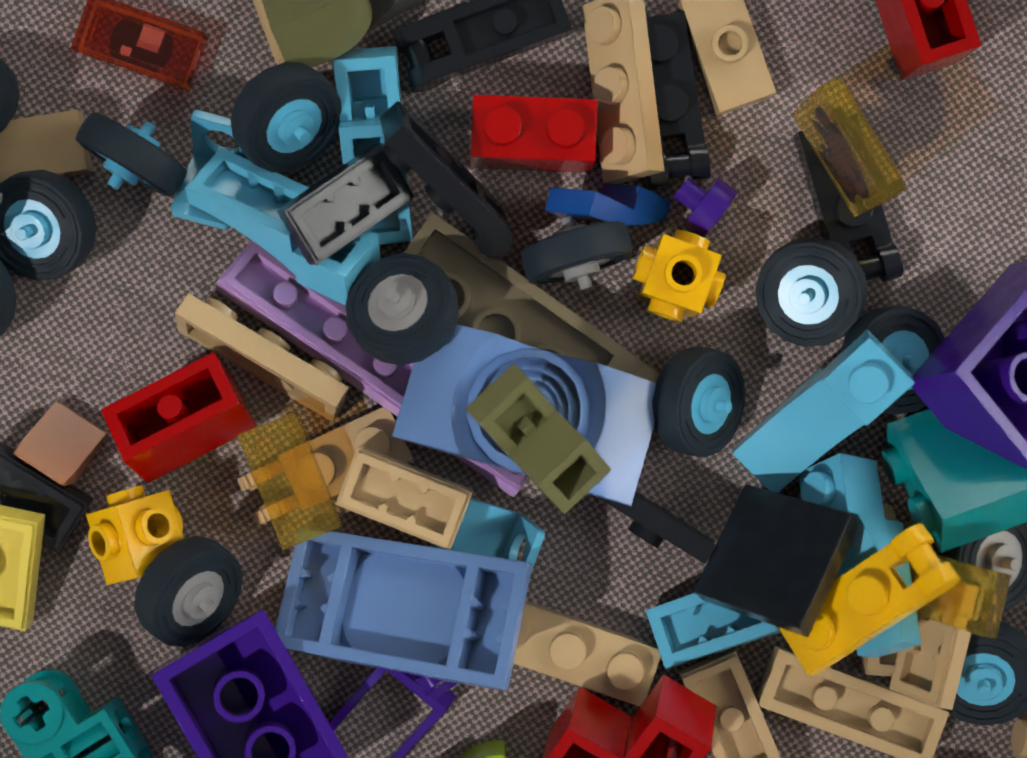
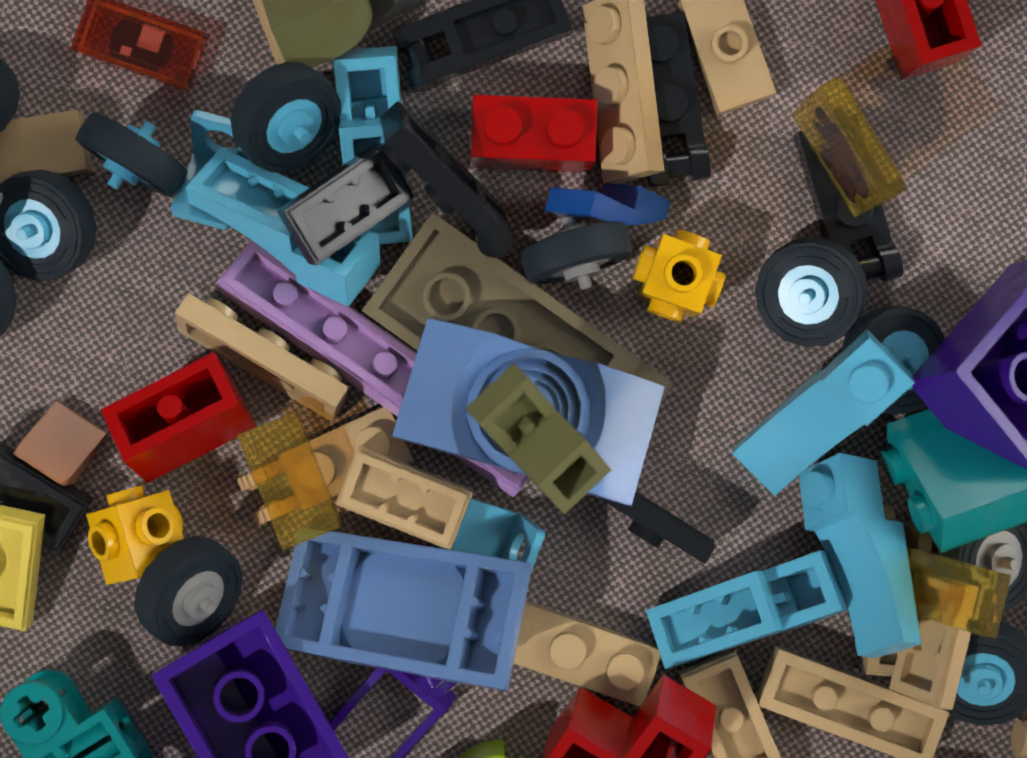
(402, 309): black wheel -> none
(698, 401): black wheel -> none
(704, 205): dark purple tile -> none
(777, 559): black tile -> none
(872, 599): yellow plate -> none

